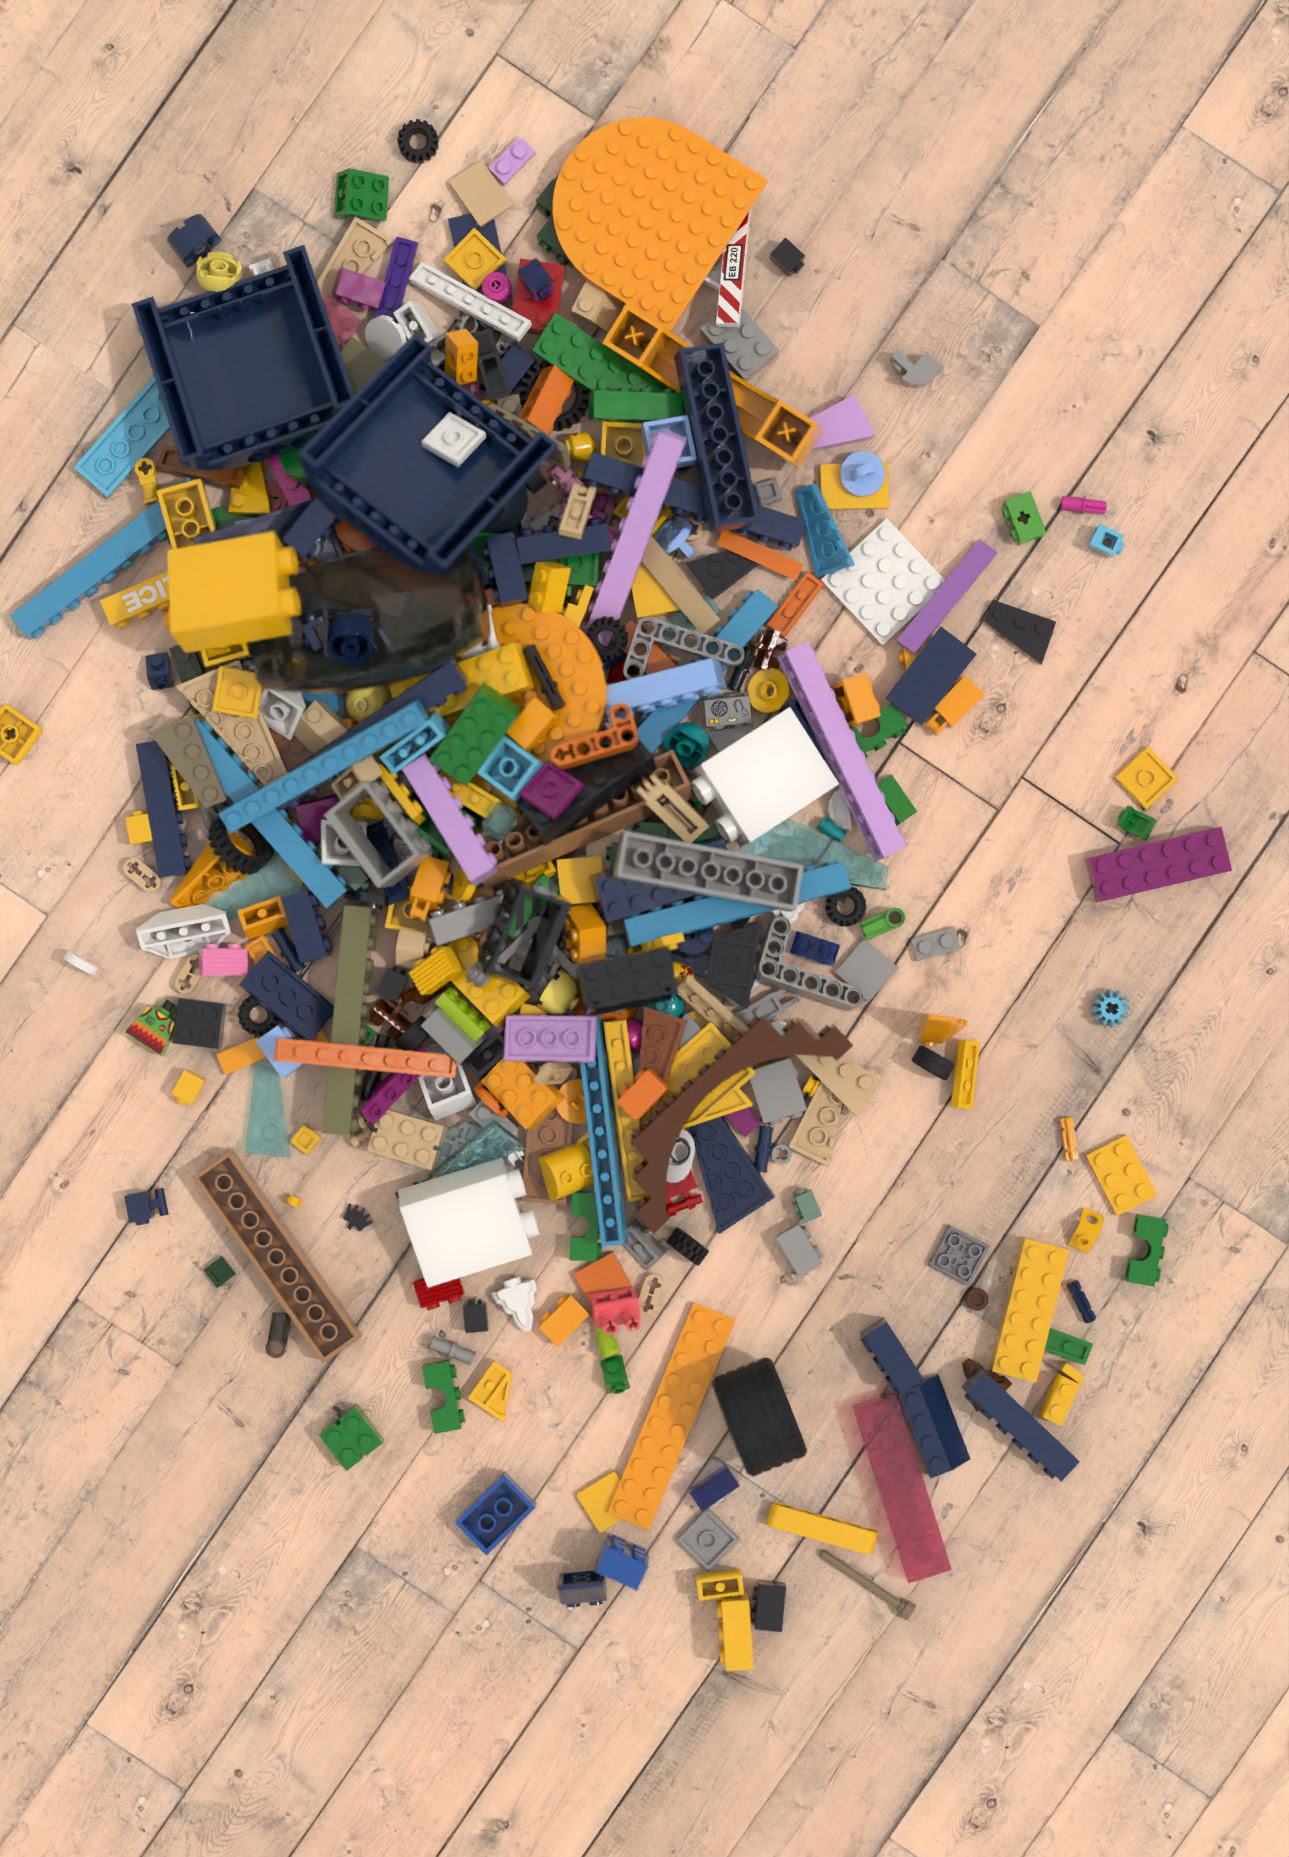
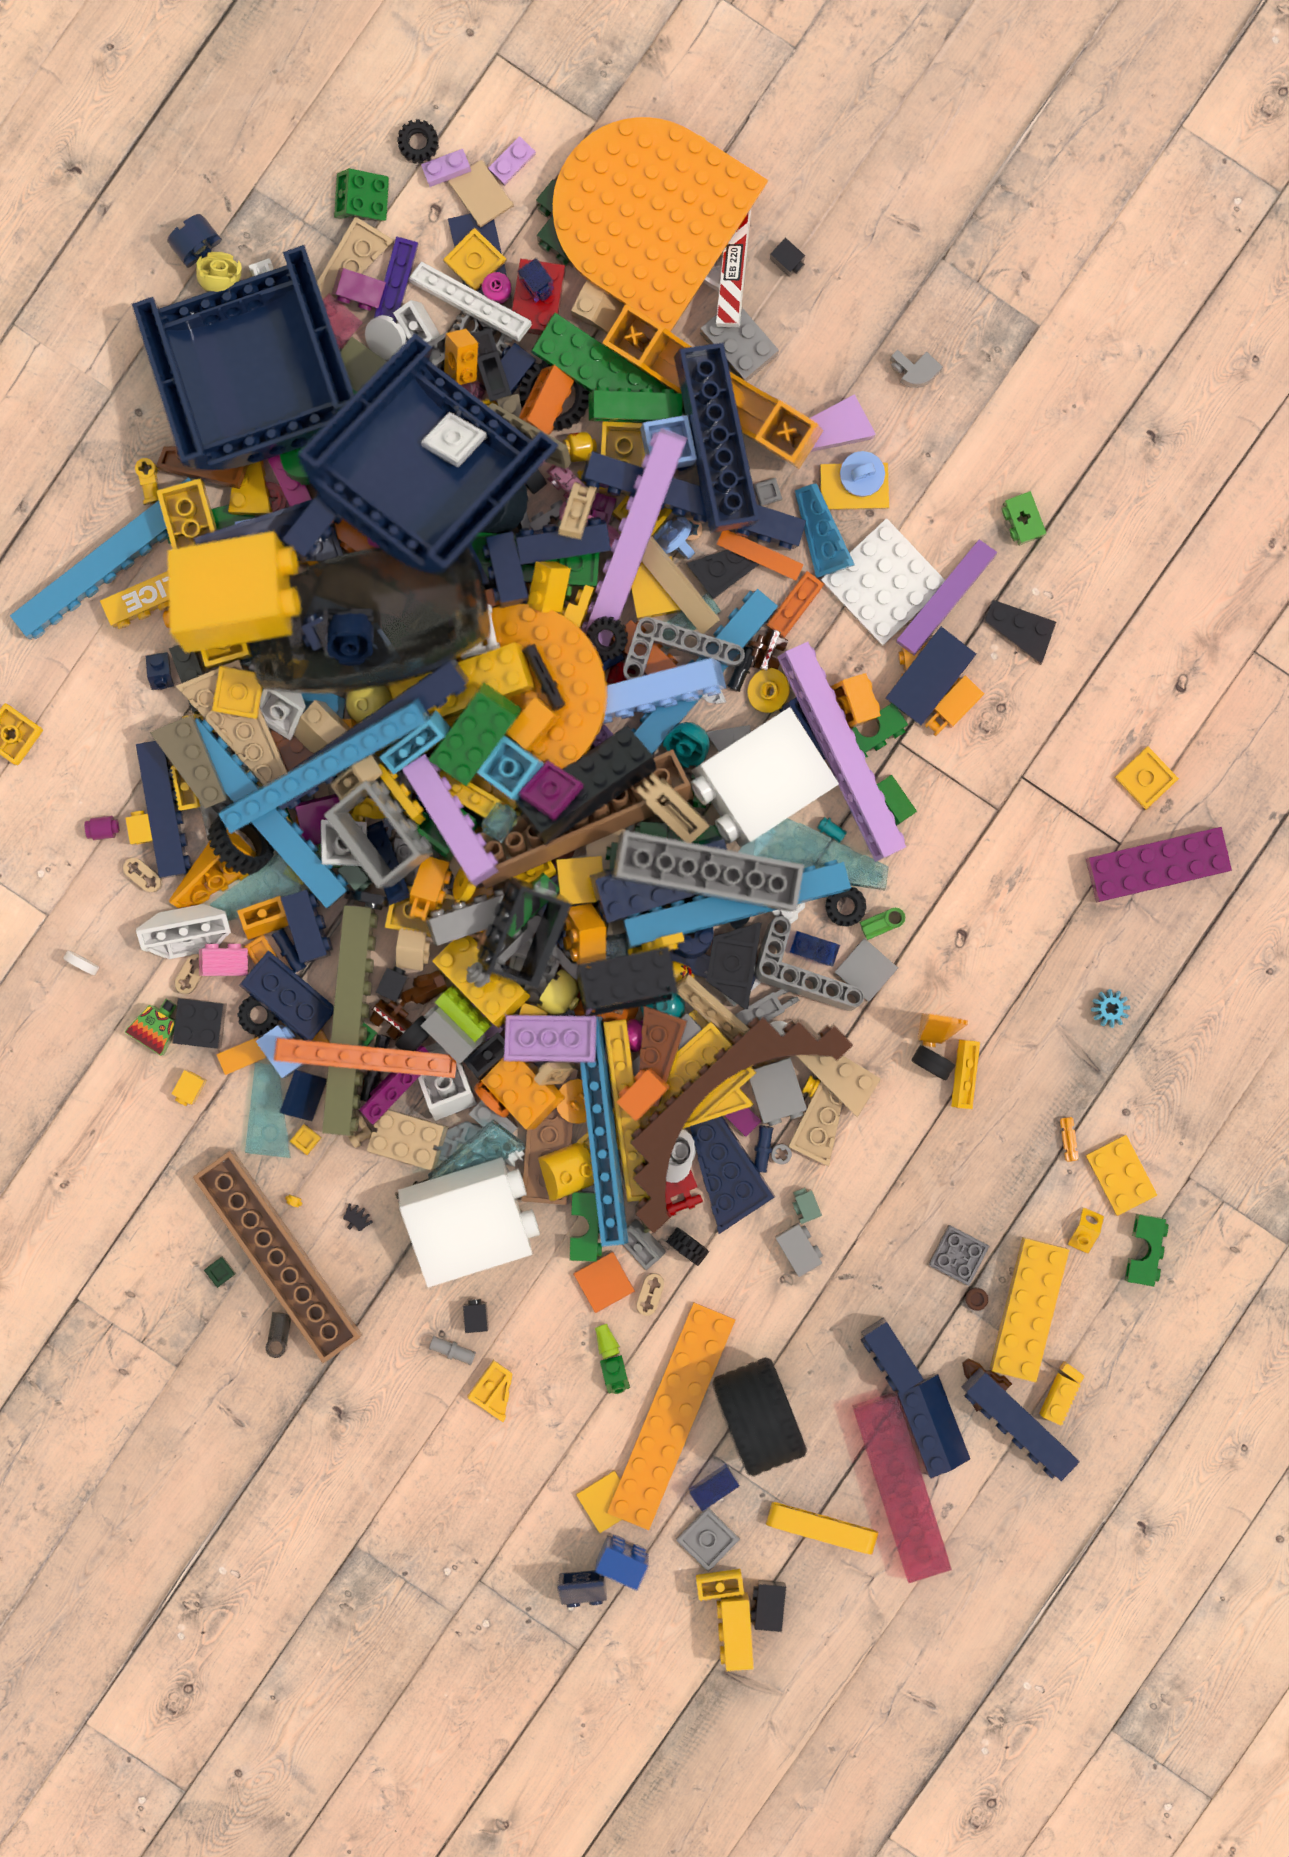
(101, 828): none -> magenta brick
(126, 441): medium azure plate -> none
(141, 1206): dark blue brick -> none
(303, 1095): none -> dark blue tile
(351, 1438): green piece -> none
(432, 1296): red brick -> none
(435, 970): yellow brick -> none
(441, 1376): green arch -> none
(446, 167): none -> lavender plate
(495, 1513): blue brick -> none
(517, 1300): white rock -> none
(563, 1319): light orange brick -> none
(592, 742): orange beam -> none
(615, 1309): coral brick -> none
(727, 710): light grey brick -> none
(839, 811): white tile -> none
(904, 1607): dark tan piece -> none
(935, 944): light grey plate -> none
(1068, 1346): green plate -> none
(1081, 1301): dark blue axle -> none
(1083, 505): dark pink axle -> none
(1102, 533): medium azure brick -> none
(1136, 822): green bracket -> none

